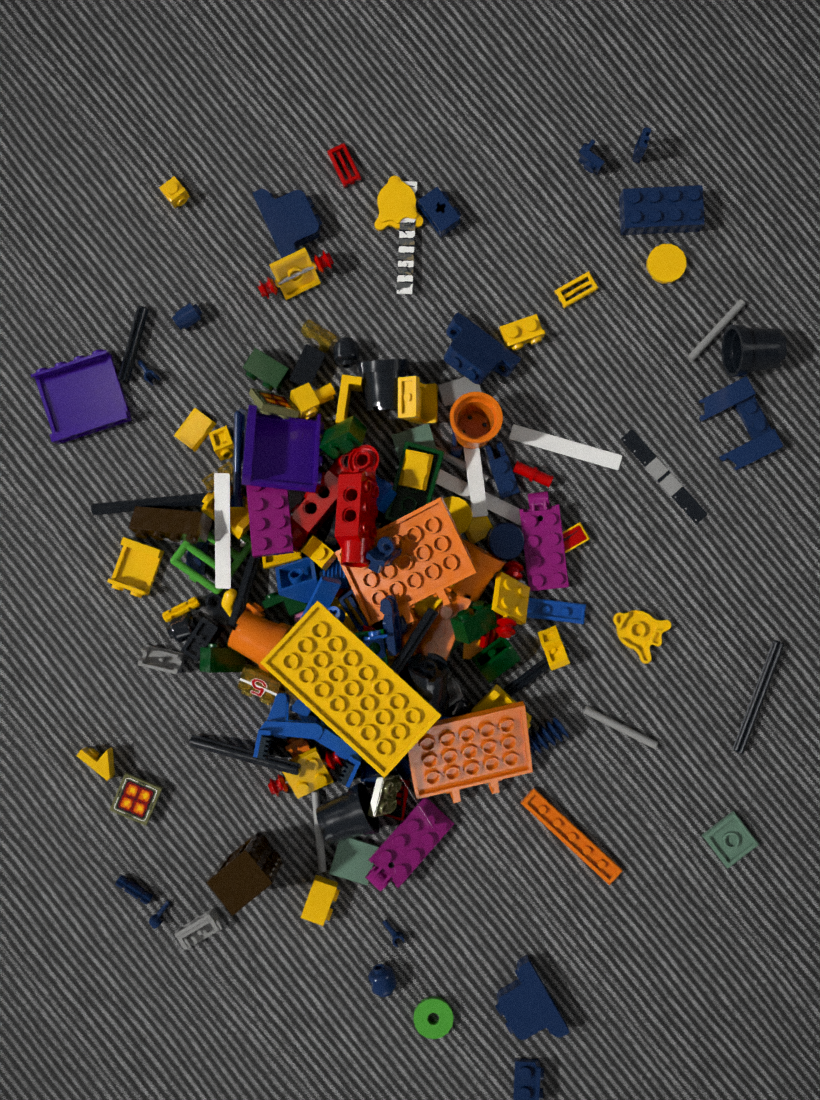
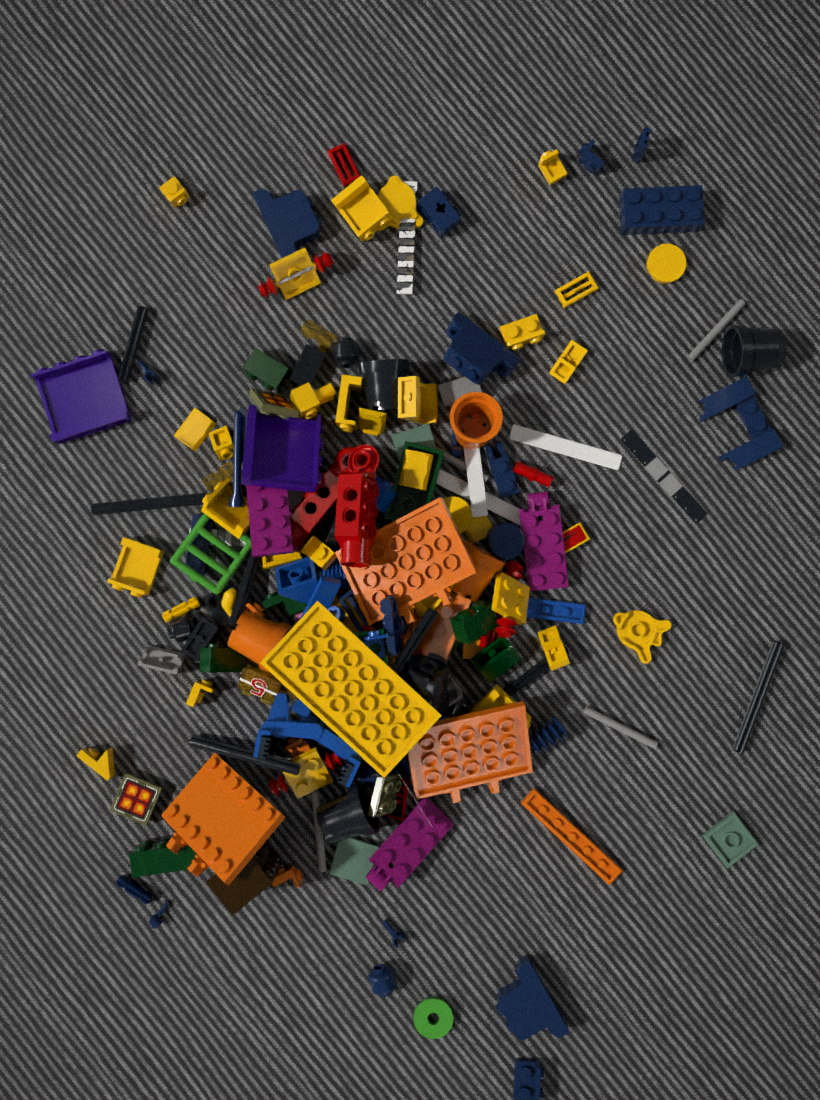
(157, 858): none -> dark green brick
(170, 524): dark brown brick -> none
(187, 316): dark blue brick -> none
(196, 695): none -> yellow bracket
(198, 929): light grey hinge -> none
(220, 820): none -> orange hinge
(222, 530): white sticker -> none
(287, 873): none -> orange bracket
(319, 900): yellow brick -> none
(343, 437): dark green brick -> none
(362, 209): none -> yellow panel
(371, 421): none -> yellow piece
(382, 554): dark blue hips -> none
(552, 167): none -> yellow bracket
(568, 361): none -> yellow slope

